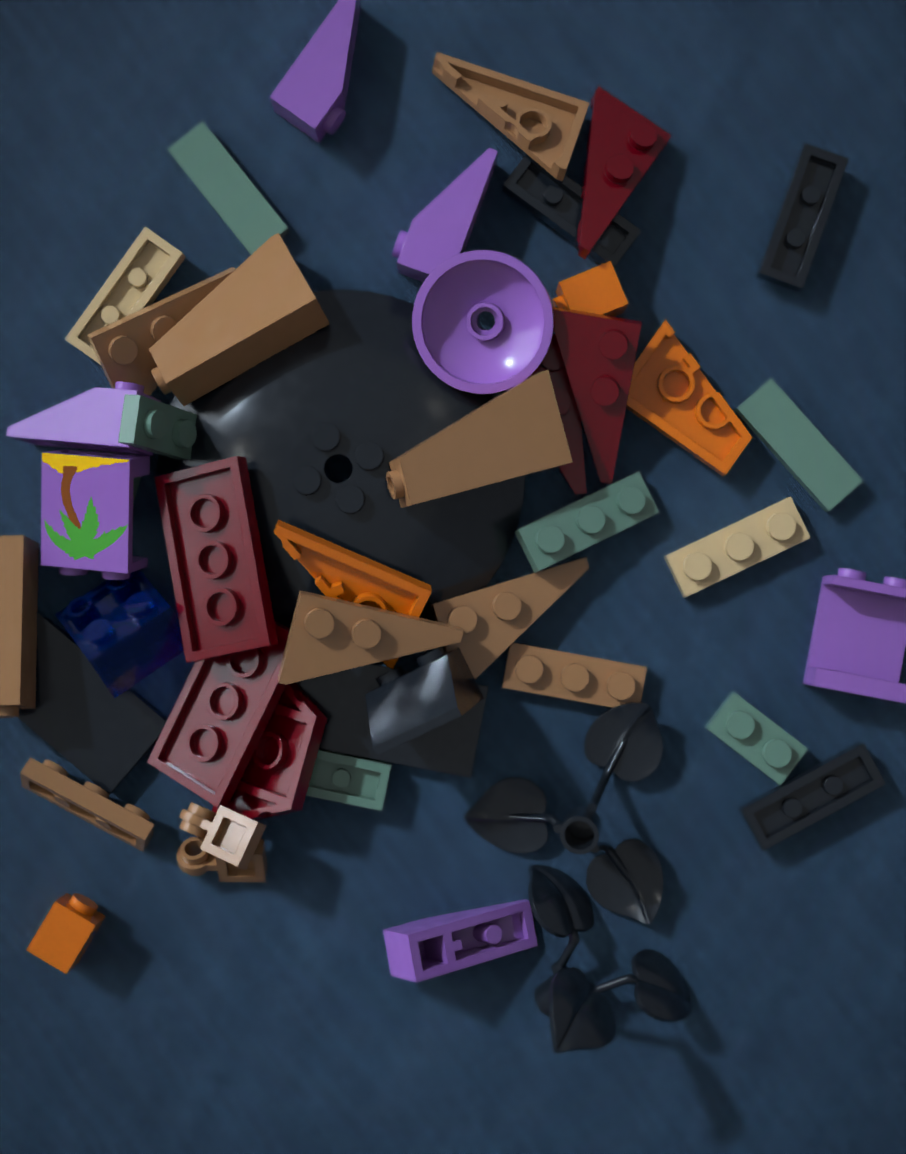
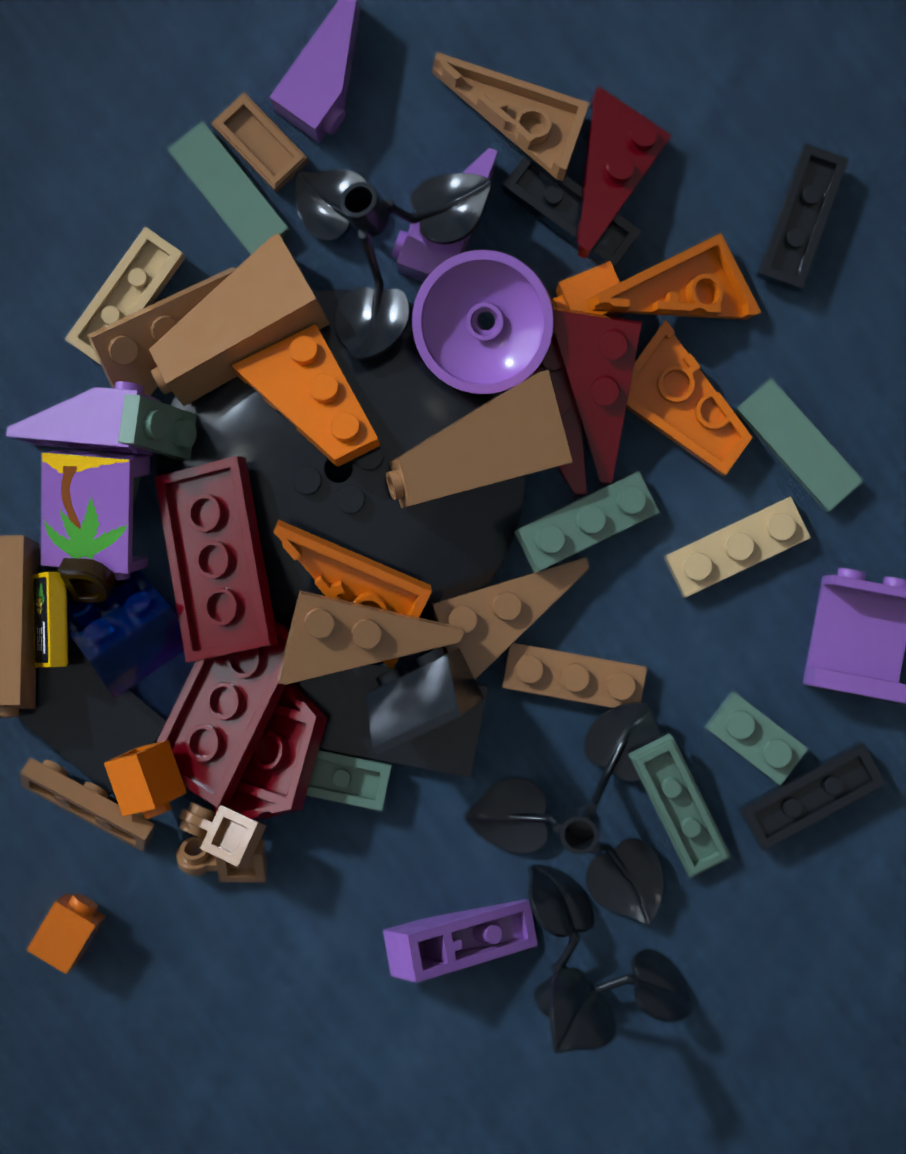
(49, 620): none -> yellow tile
(87, 579): none -> dark brown tile
(145, 779): none -> orange brick
(259, 142): none -> medium nougat tile
(312, 393): none -> orange wing
(334, 200): none -> black plant
(679, 805): none -> sand green tile
(690, 284): none -> orange wing

